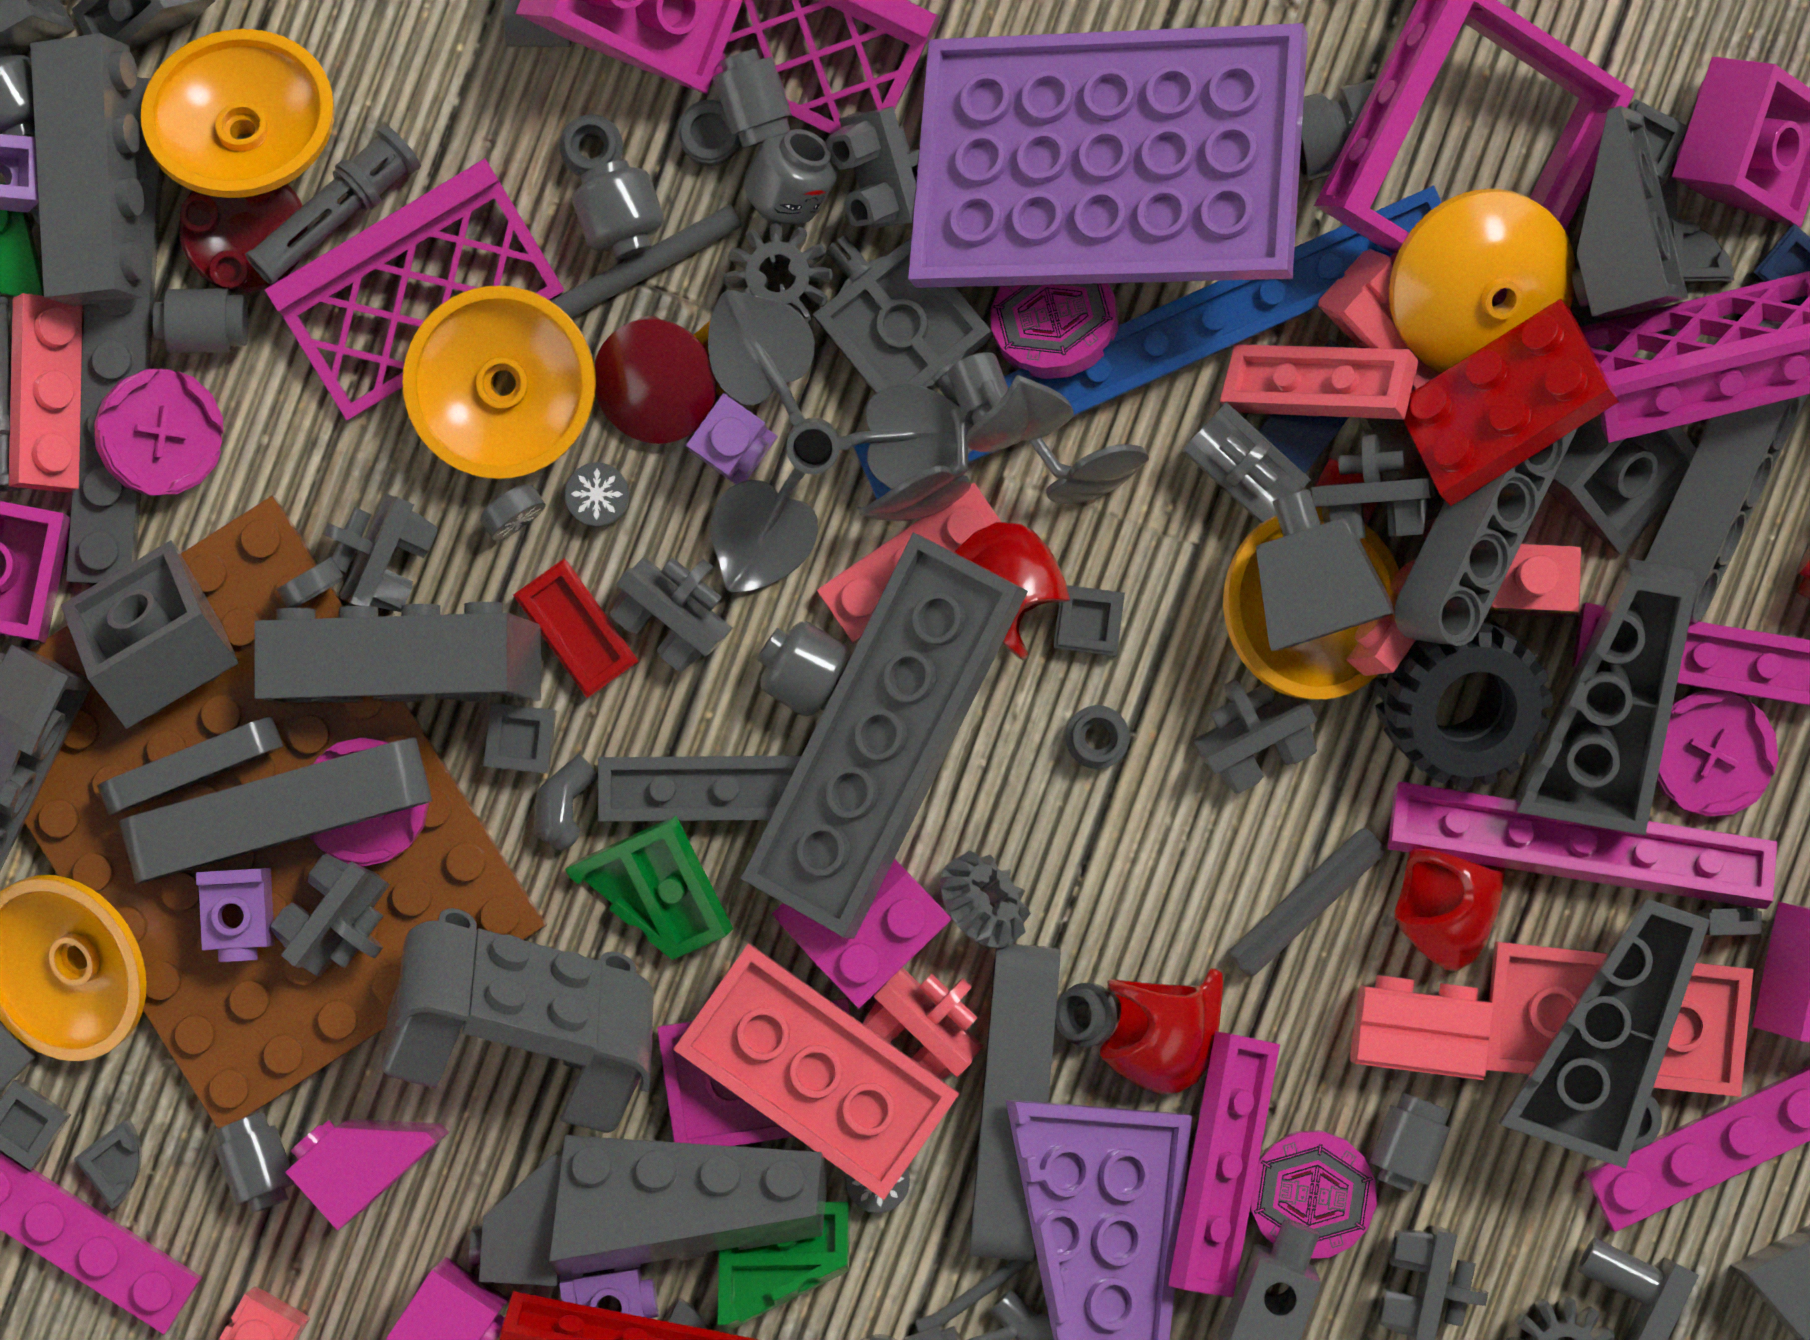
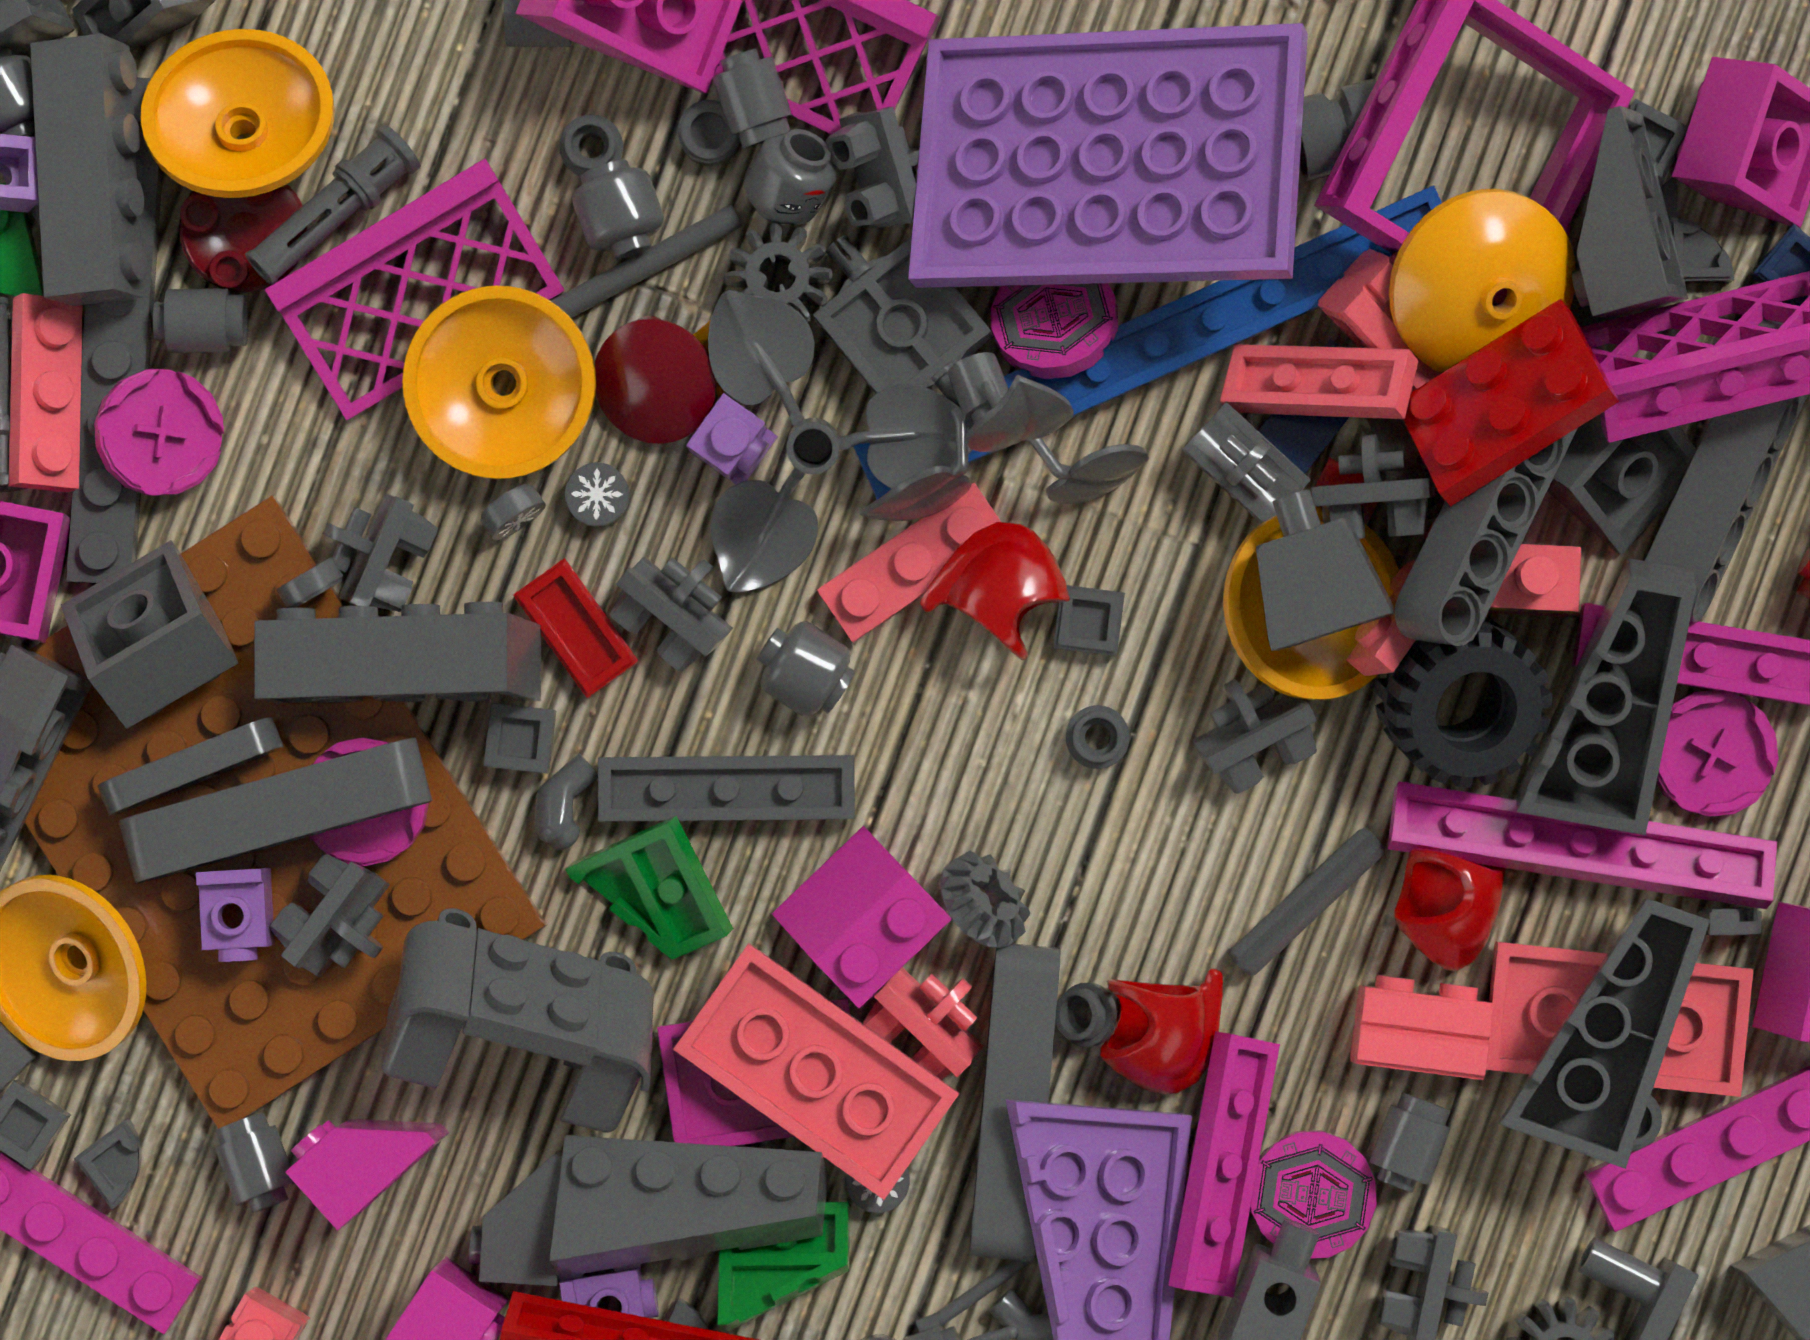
(884, 735): dark grey plate -> none

